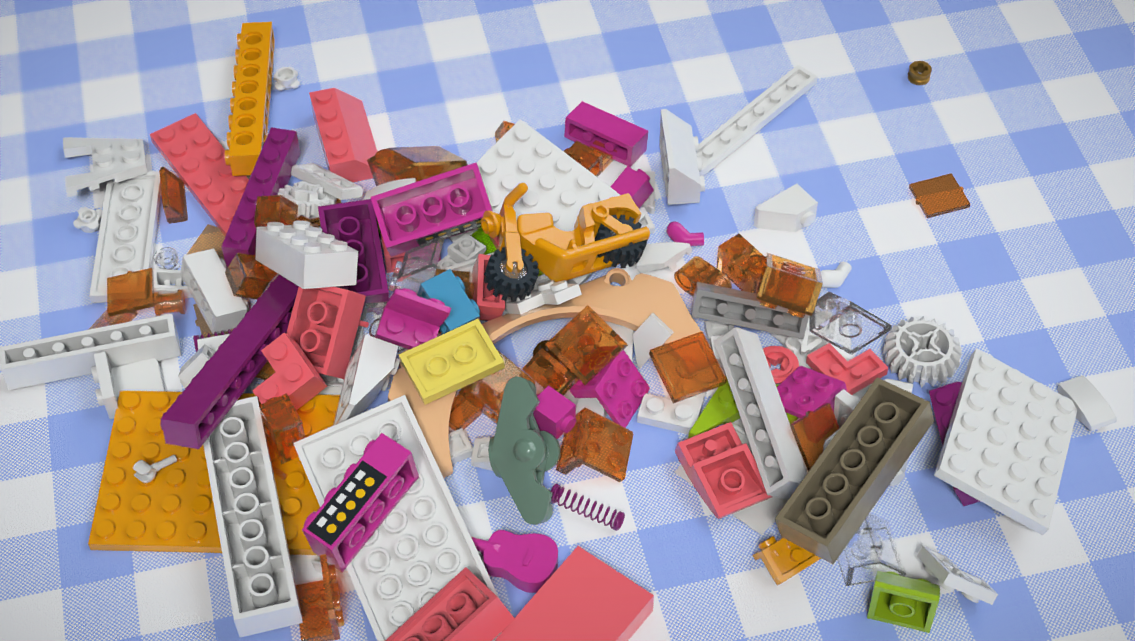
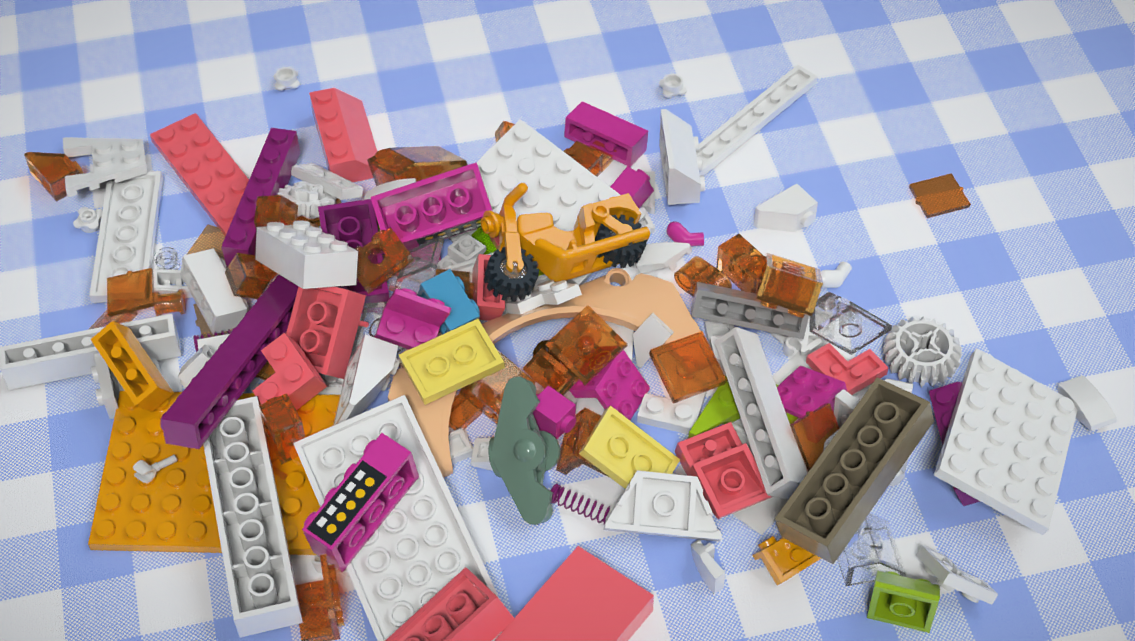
(51, 171): none -> clear orange slope
(132, 366): none -> light orange brick
(173, 197): clear orange slope -> none
(251, 96): light orange brick -> none
(395, 259): none -> clear orange brick
(521, 559): dark pink piece -> none
(623, 448): none -> light yellow plate
(664, 507): none -> white wing
(672, 85): none -> white plate
(707, 567): none -> white slope
(781, 355): coral gear -> none
(922, 67): pearl gold bush -> none

